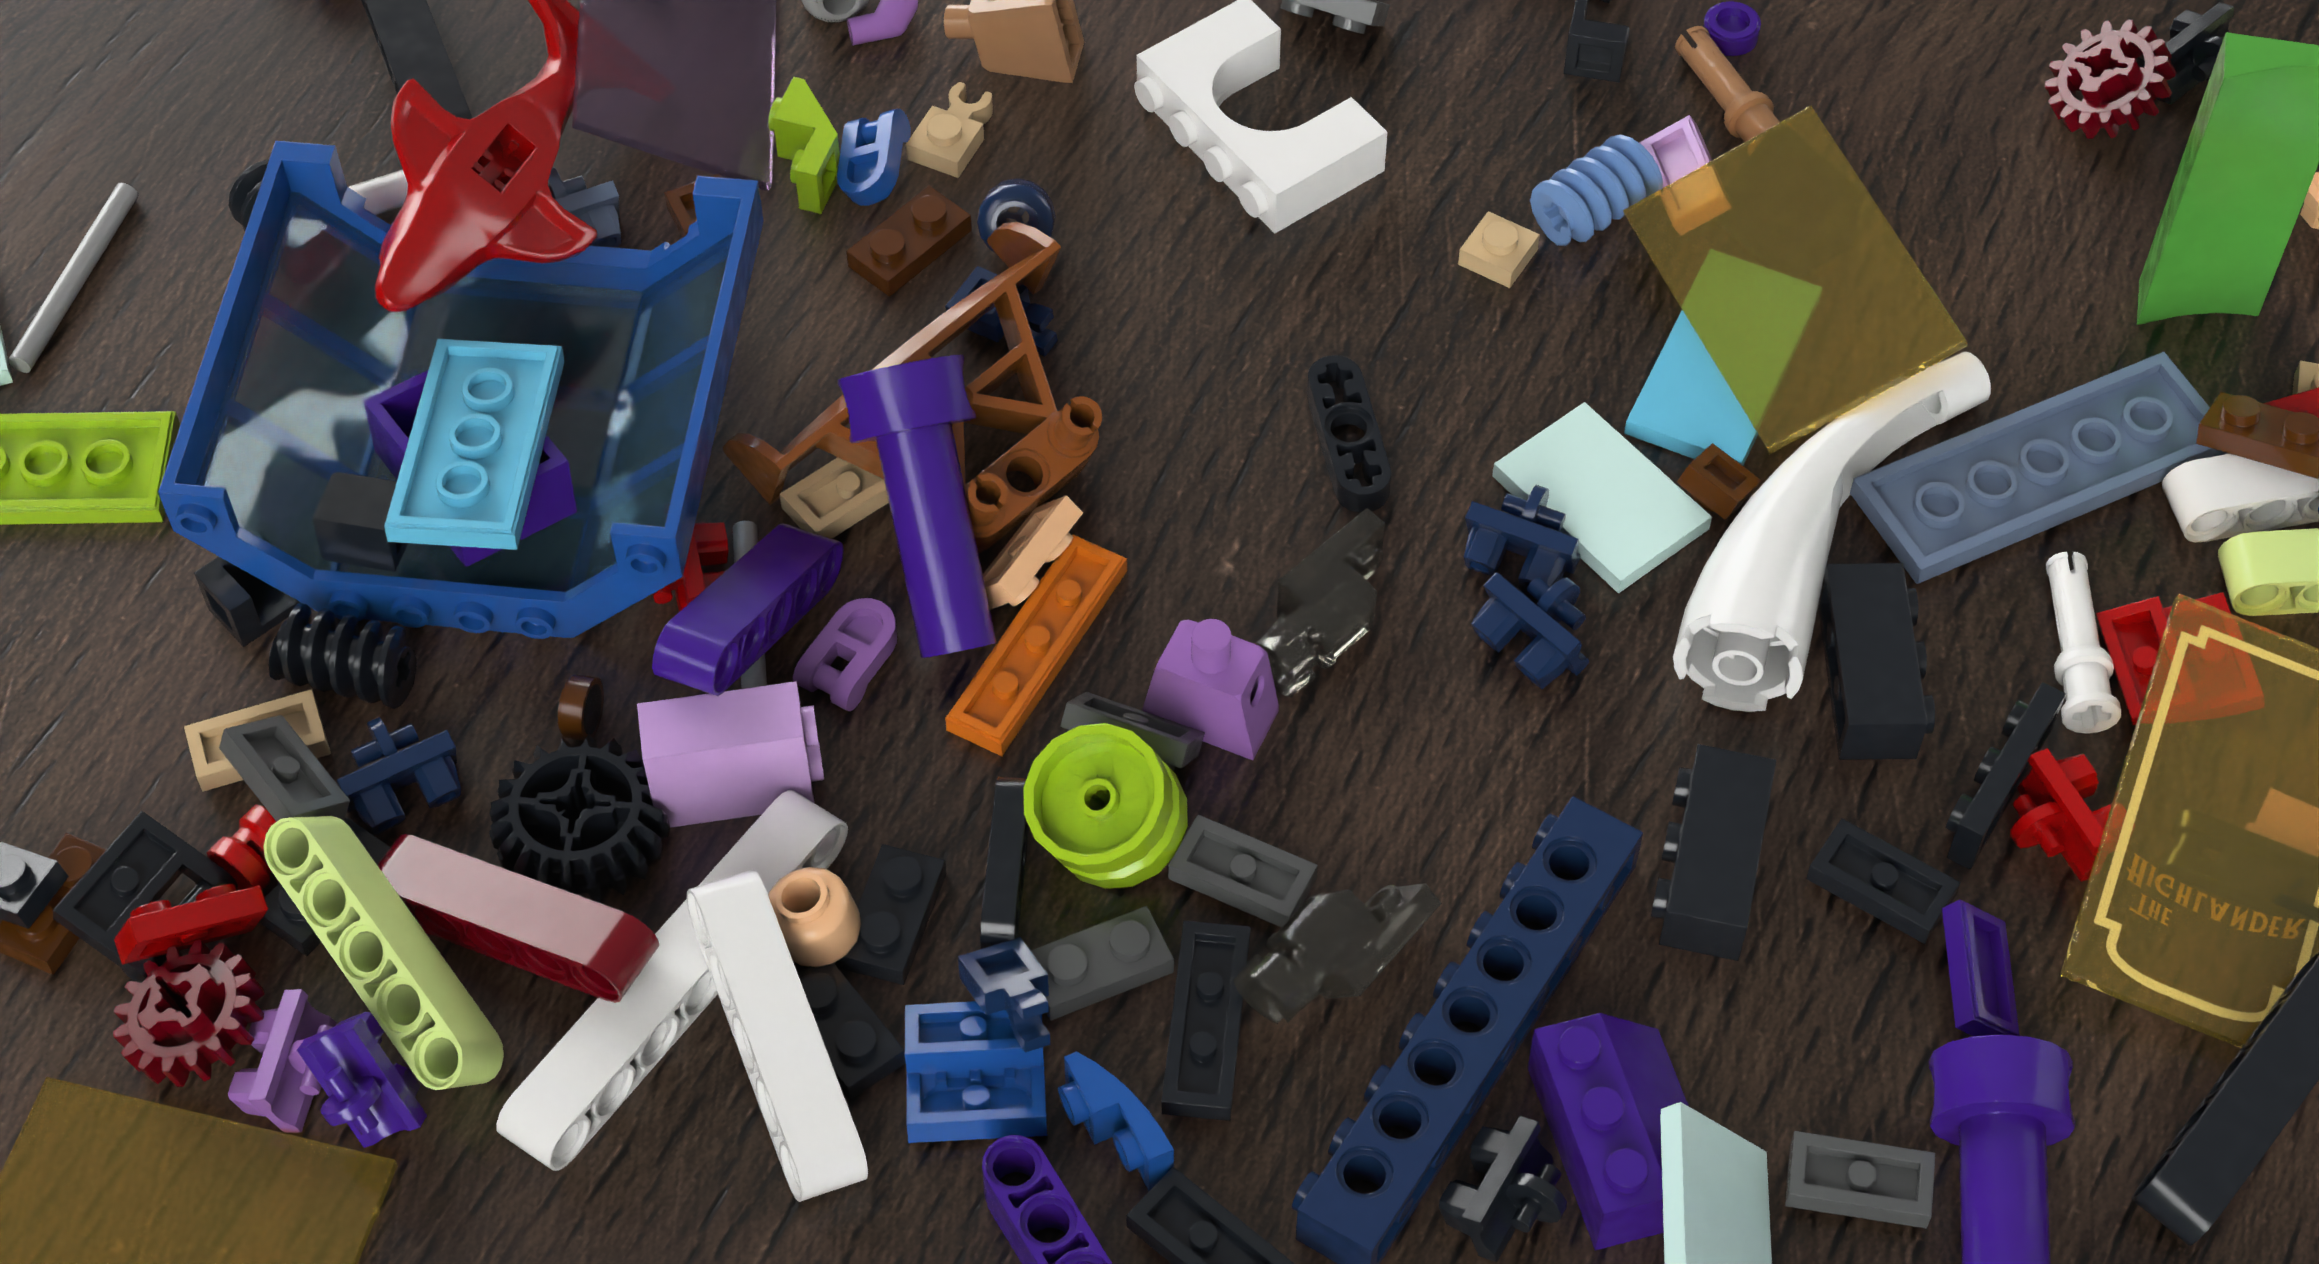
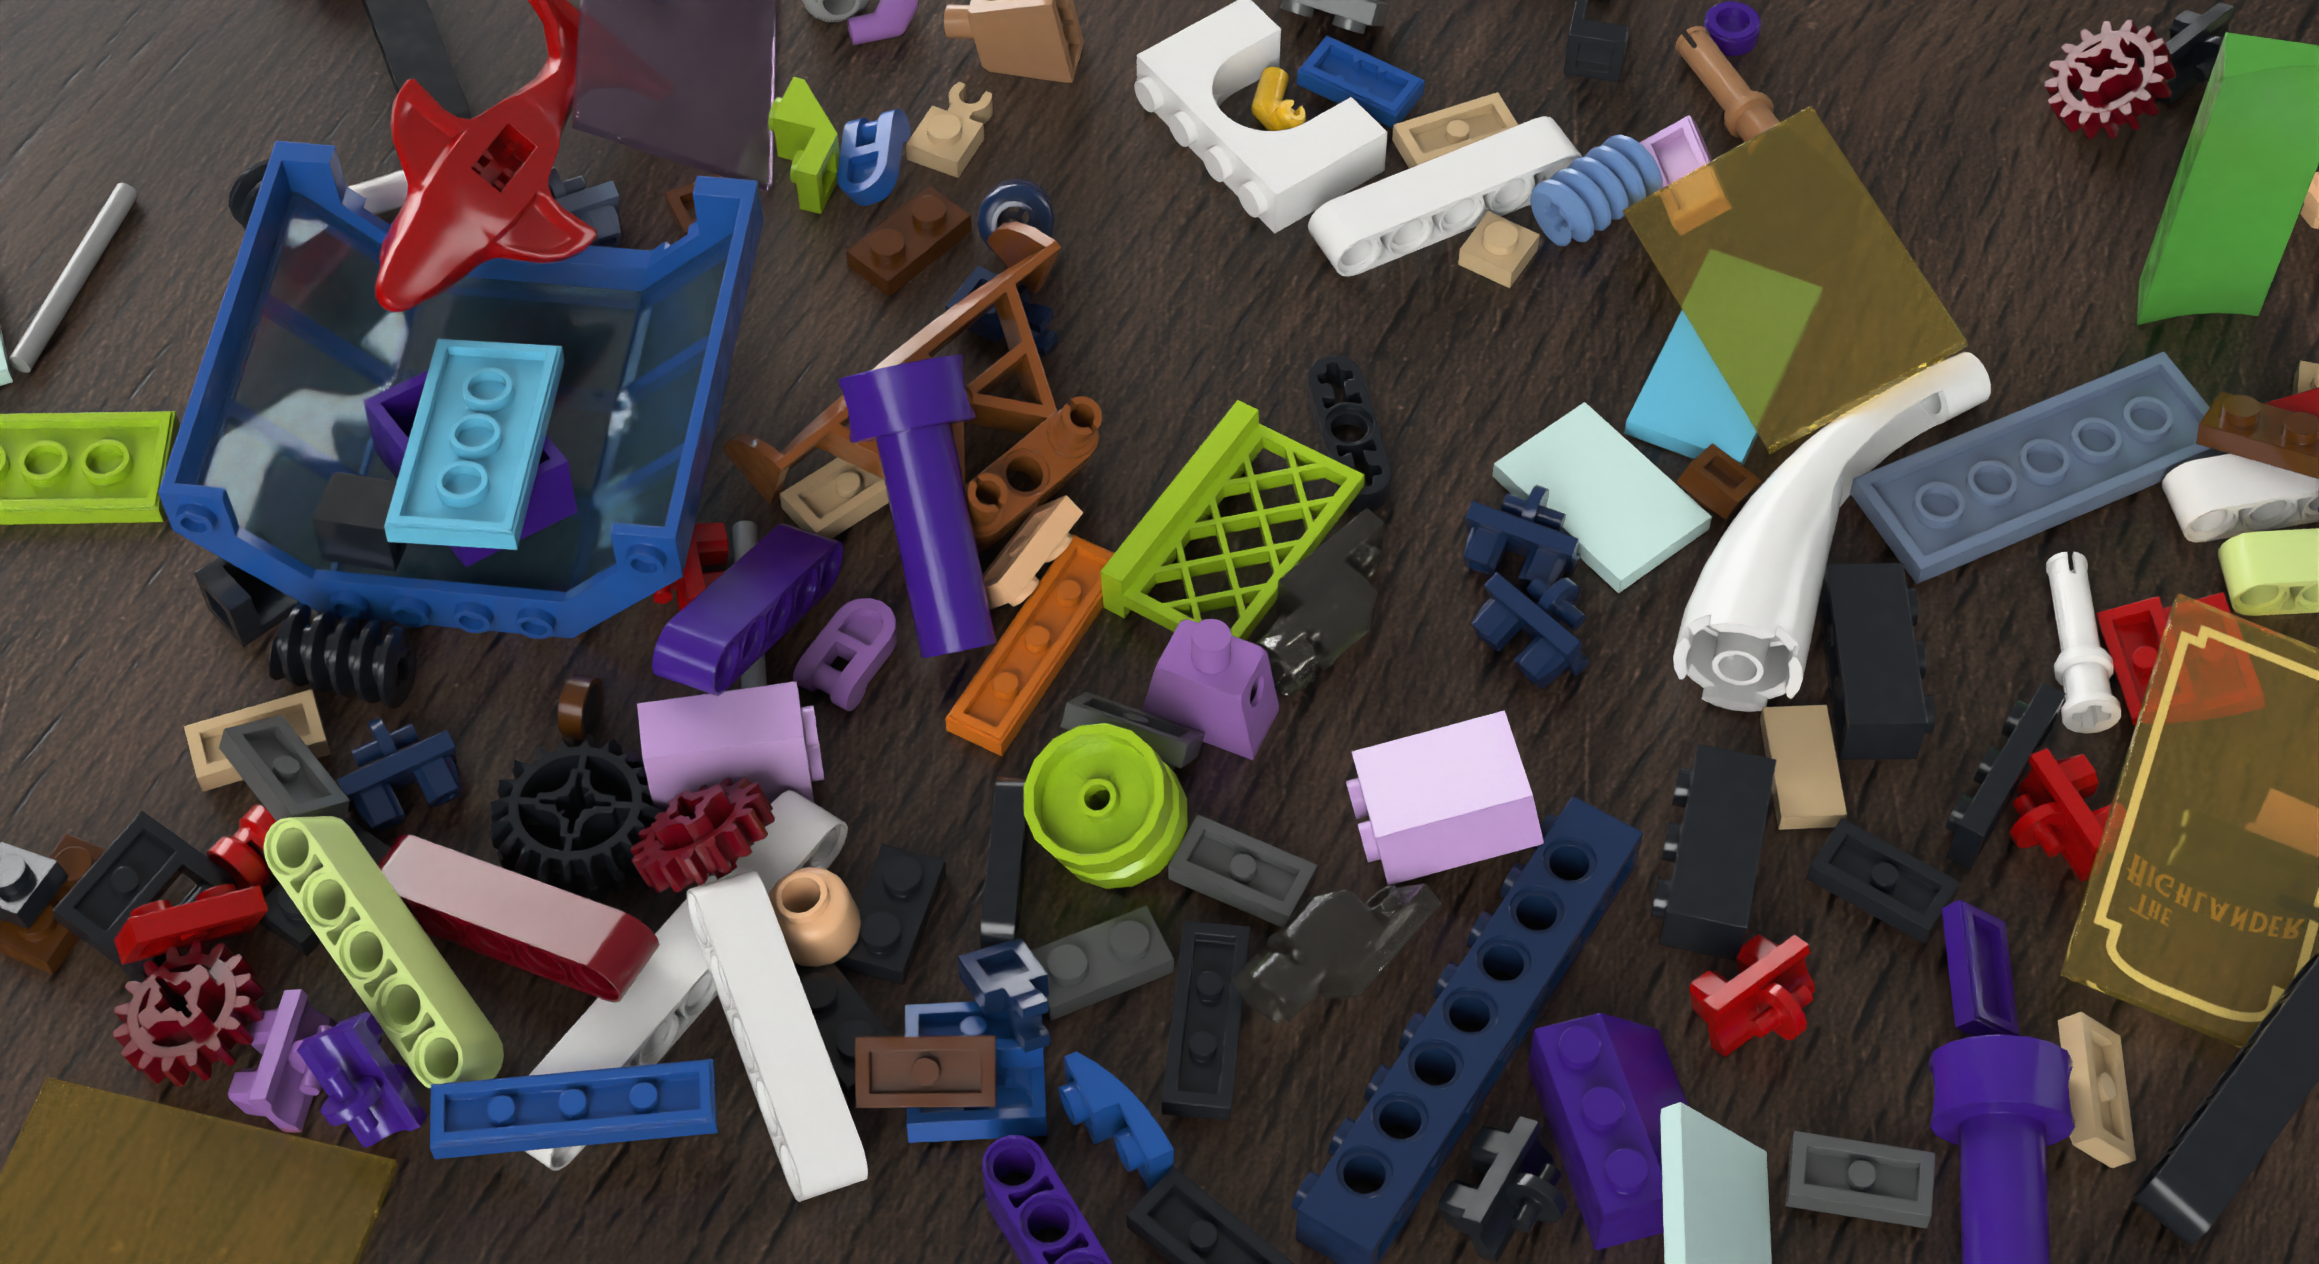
(573, 1109): none -> blue tile
(702, 834): none -> dark red gear
(926, 1071): none -> reddish brown plate
(1195, 495): none -> lime fence
(1269, 104): none -> yellow arm
(1345, 72): none -> blue plate
(1439, 196): none -> white beam
(1444, 798): none -> brick
(1451, 129): none -> tan plate
(1762, 998): none -> red hips
(1806, 772): none -> tan tile
(2098, 1090): none -> tan plate

